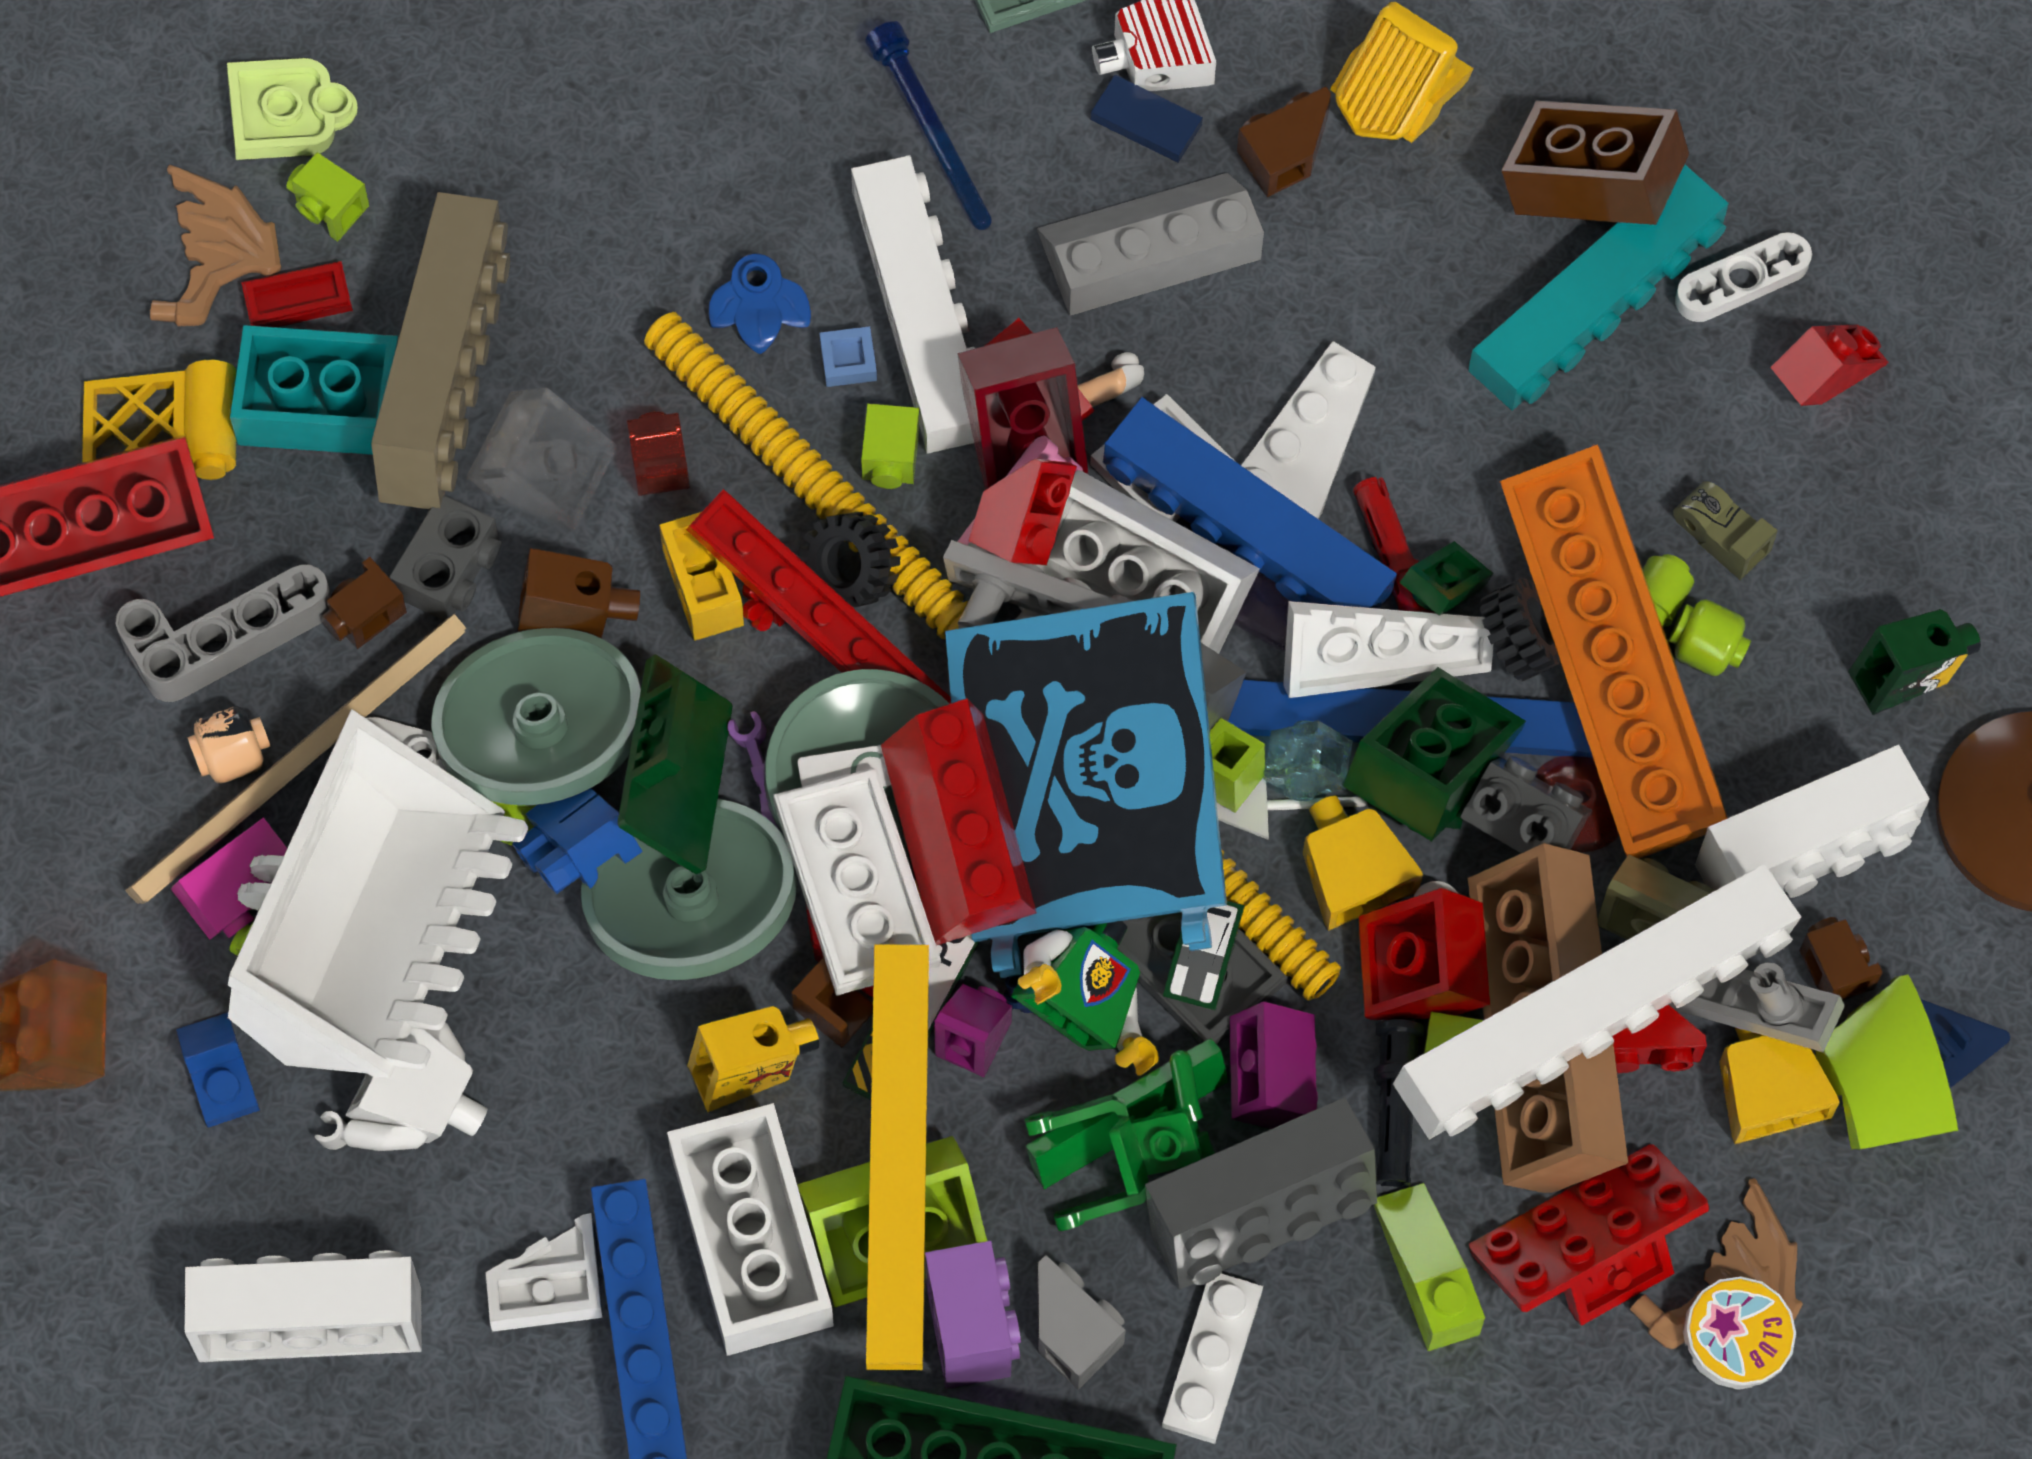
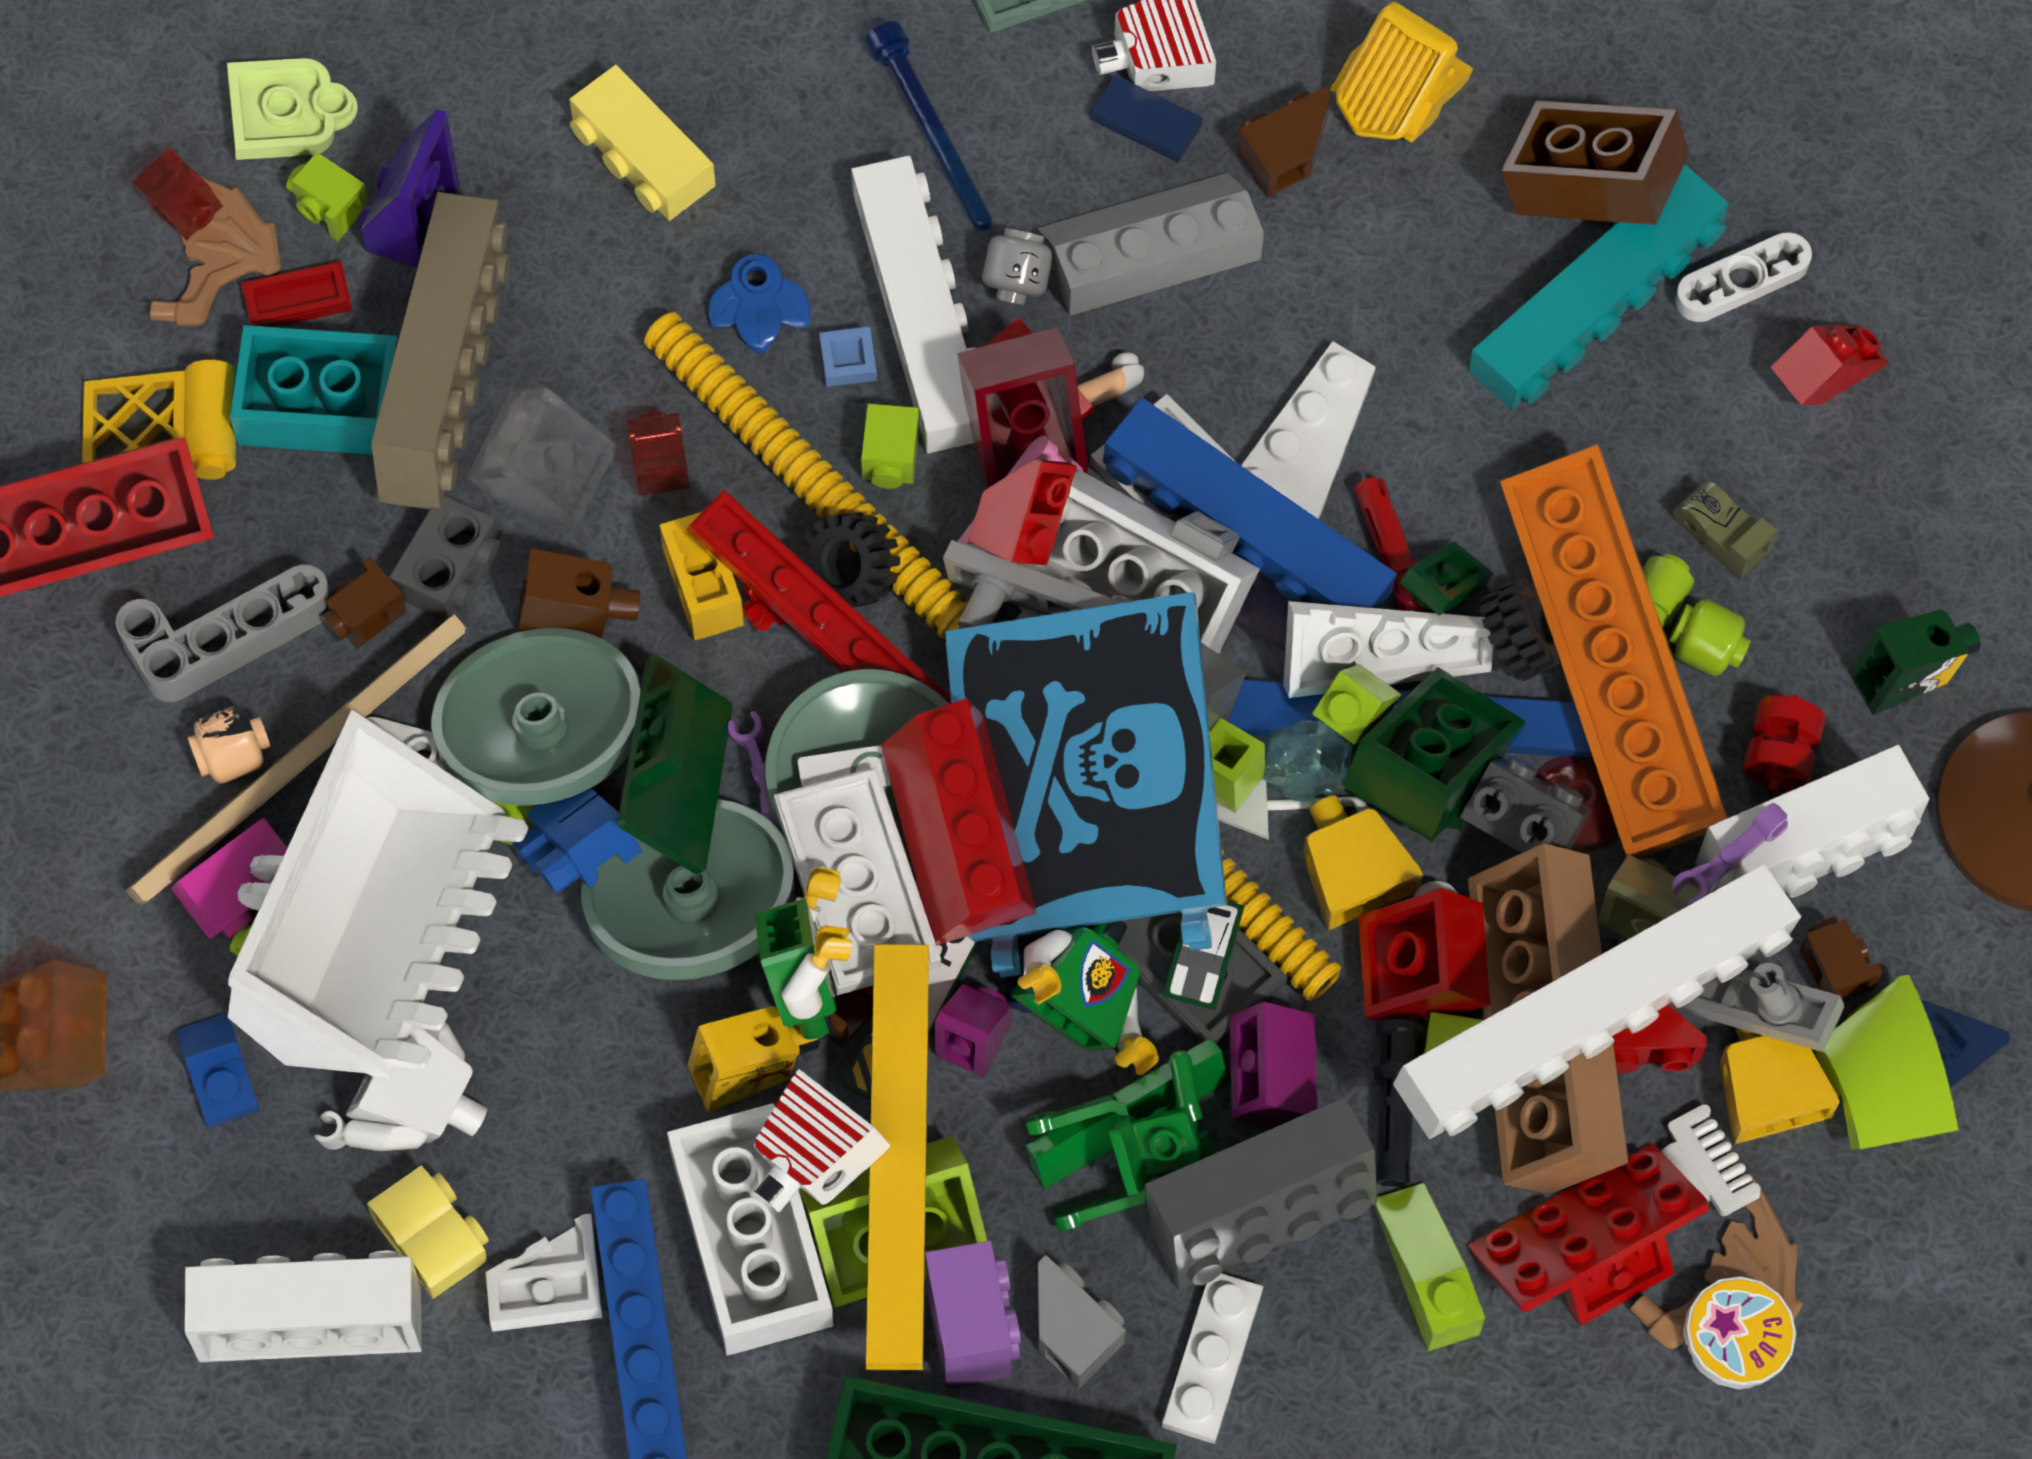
(177, 194): none -> clear red brick
(407, 192): none -> dark purple slope
(426, 1227): none -> light yellow brick
(641, 143): none -> light yellow brick
(797, 956): none -> torso
(814, 1144): none -> white torso
(1017, 266): none -> light grey head
(1205, 535): none -> light grey tile
(1356, 703): none -> lime brick
(1696, 1163): none -> white piece
(1766, 827): none -> medium lavender piece
(1783, 743): none -> red wheel

